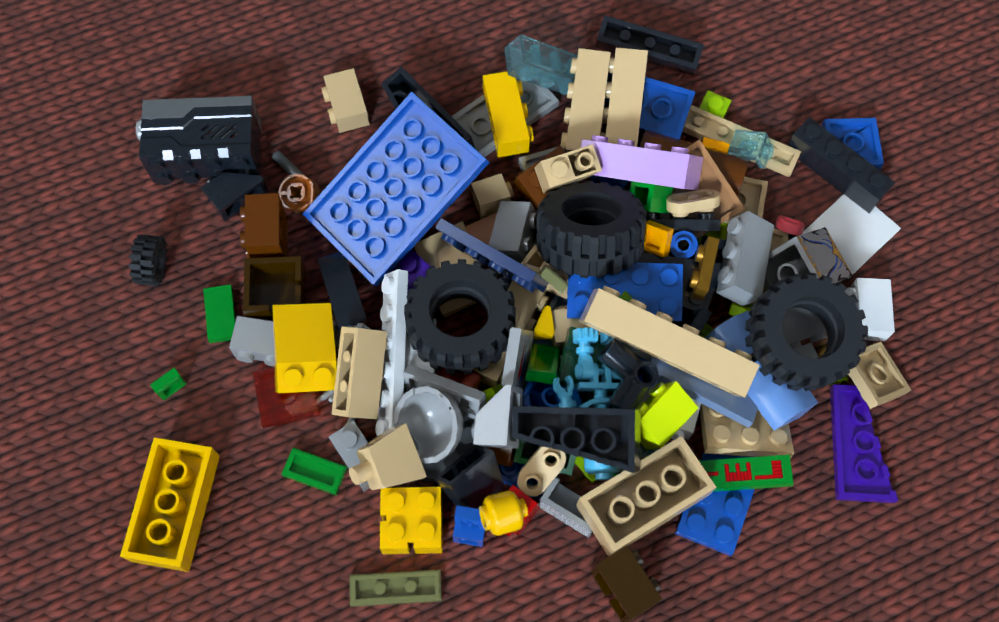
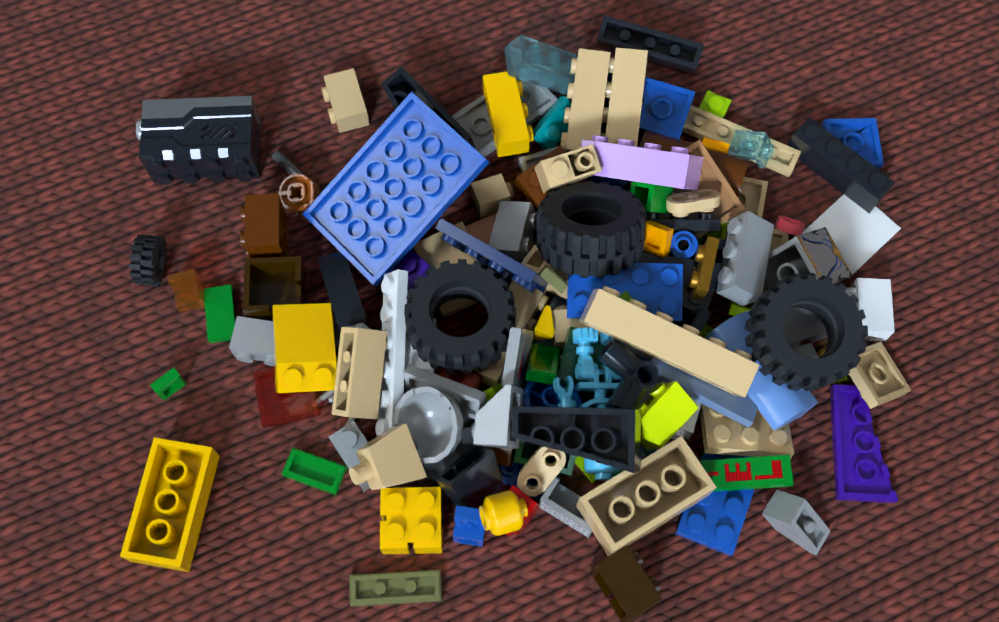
(187, 290): none -> clear orange panel
(228, 192): black slope -> none
(550, 128): none -> teal plate
(796, 520): none -> light grey slope

